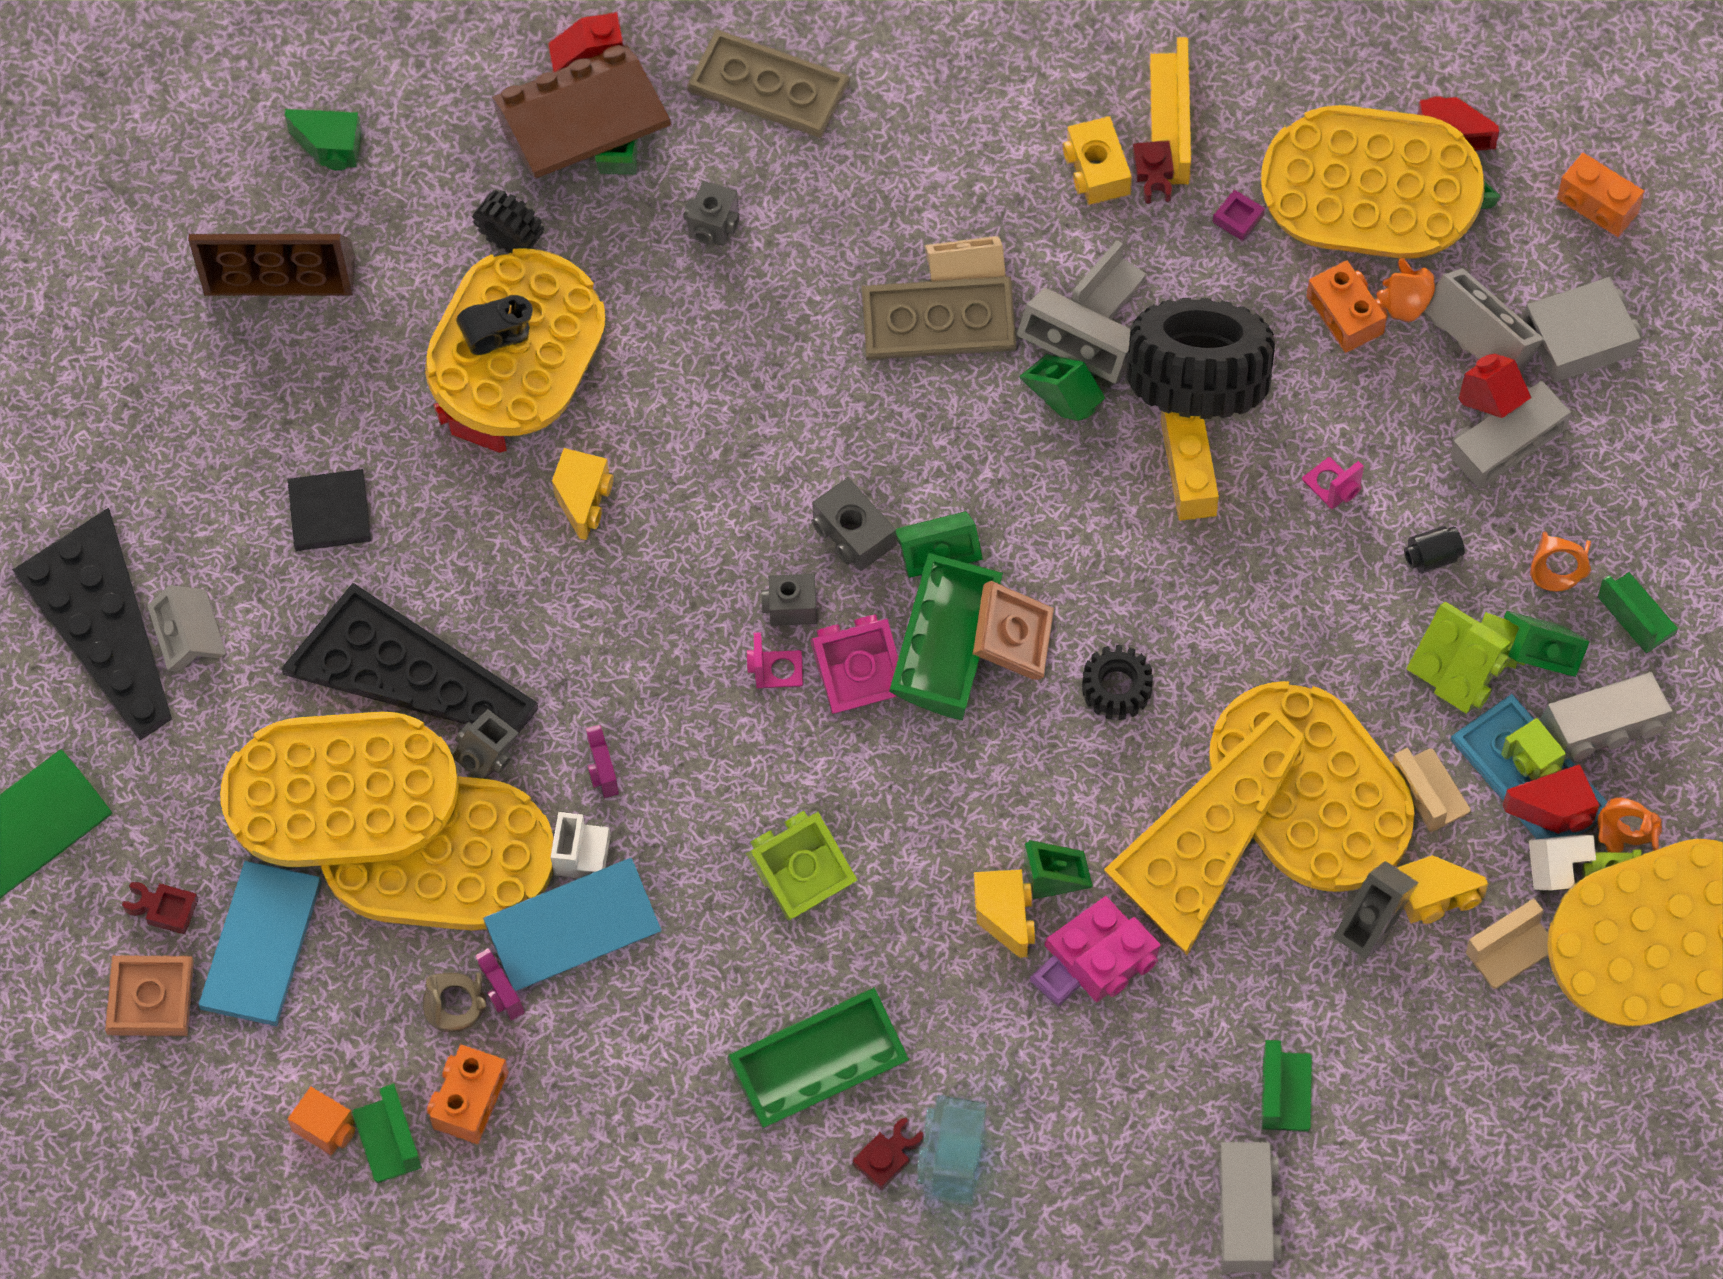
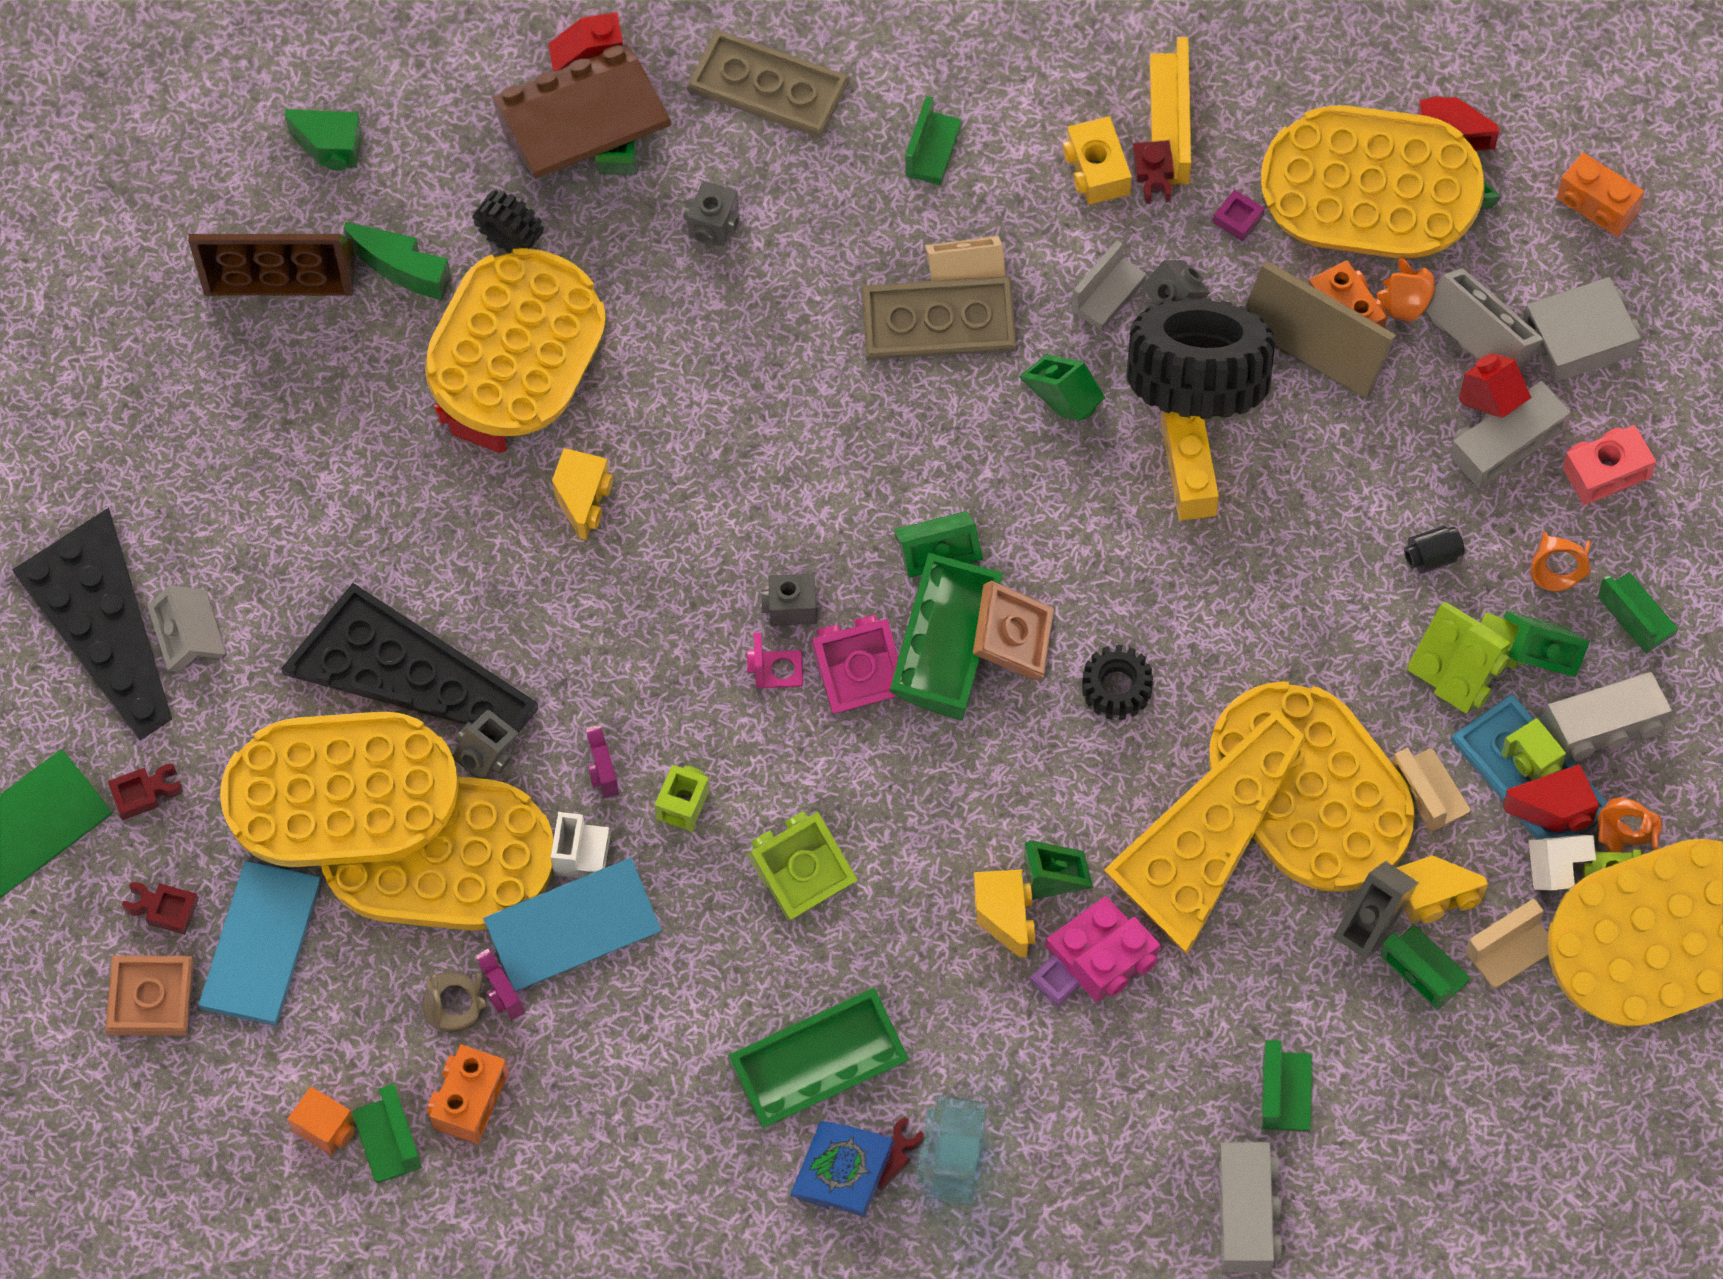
(137, 792): none -> dark red plate
(329, 510): black tile -> none
(400, 260): none -> green slope
(492, 326): black piece -> none
(680, 782): none -> lime brick
(842, 1168): none -> blue slope
(848, 505): dark grey brick -> none
(931, 144): none -> green panel
(1076, 334): light grey brick -> none
(1174, 281): none -> dark grey brick
(1320, 329): none -> dark tan tile
(1342, 488): dark pink bracket -> none
(1424, 966): none -> green panel
(1594, 479): none -> coral brick

